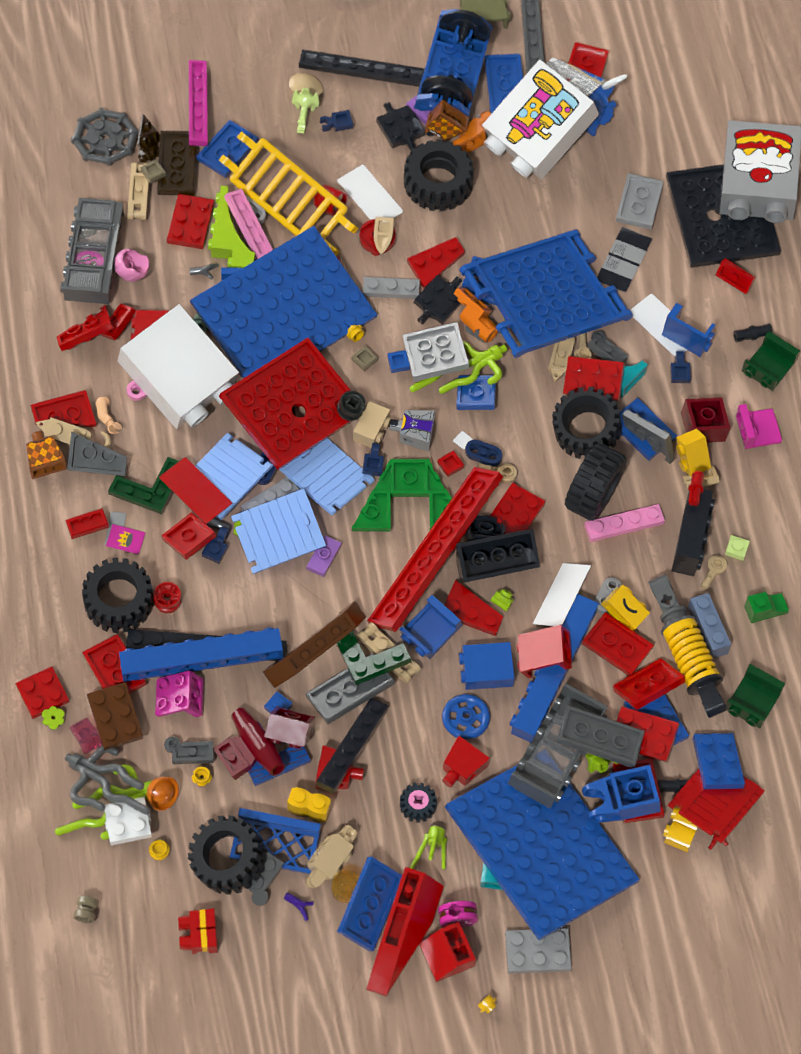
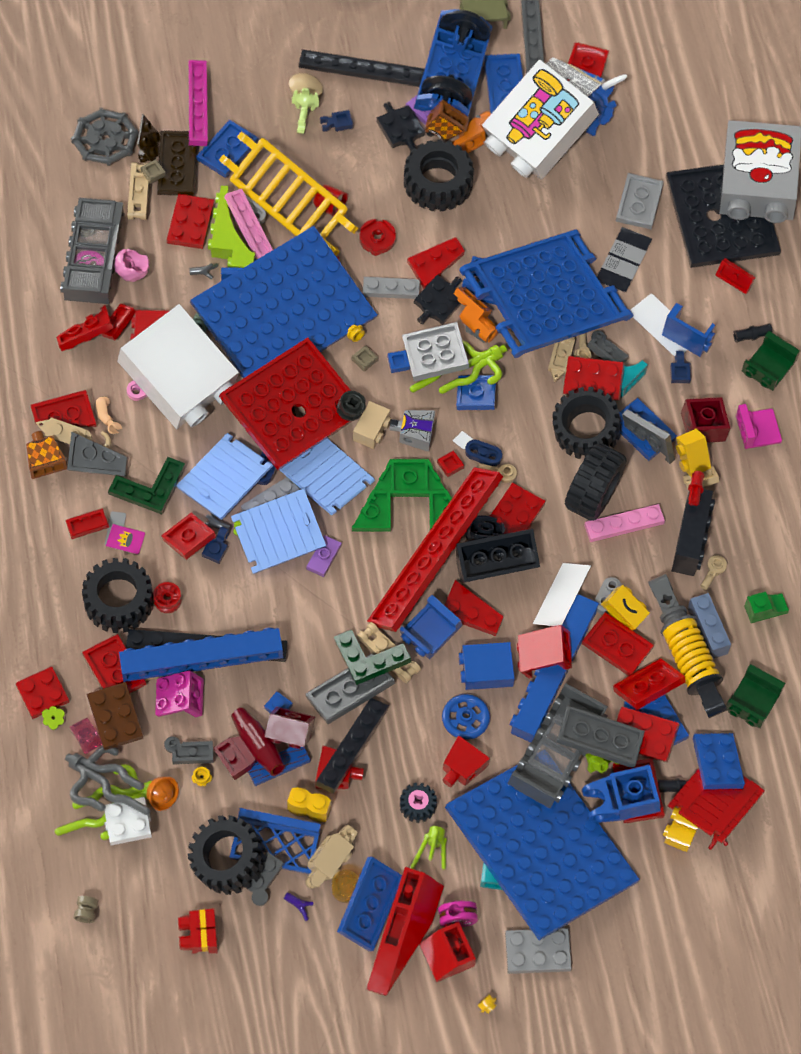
(159, 850): yellow plate -> none
(195, 490): red sticker -> none
(315, 646): reddish brown slope -> none
(369, 194): white sticker -> none
(373, 462): dark blue plate -> none
(383, 232): tan plate -> none
(503, 599): lime plate -> none
(737, 547): yellowish green plate -> none

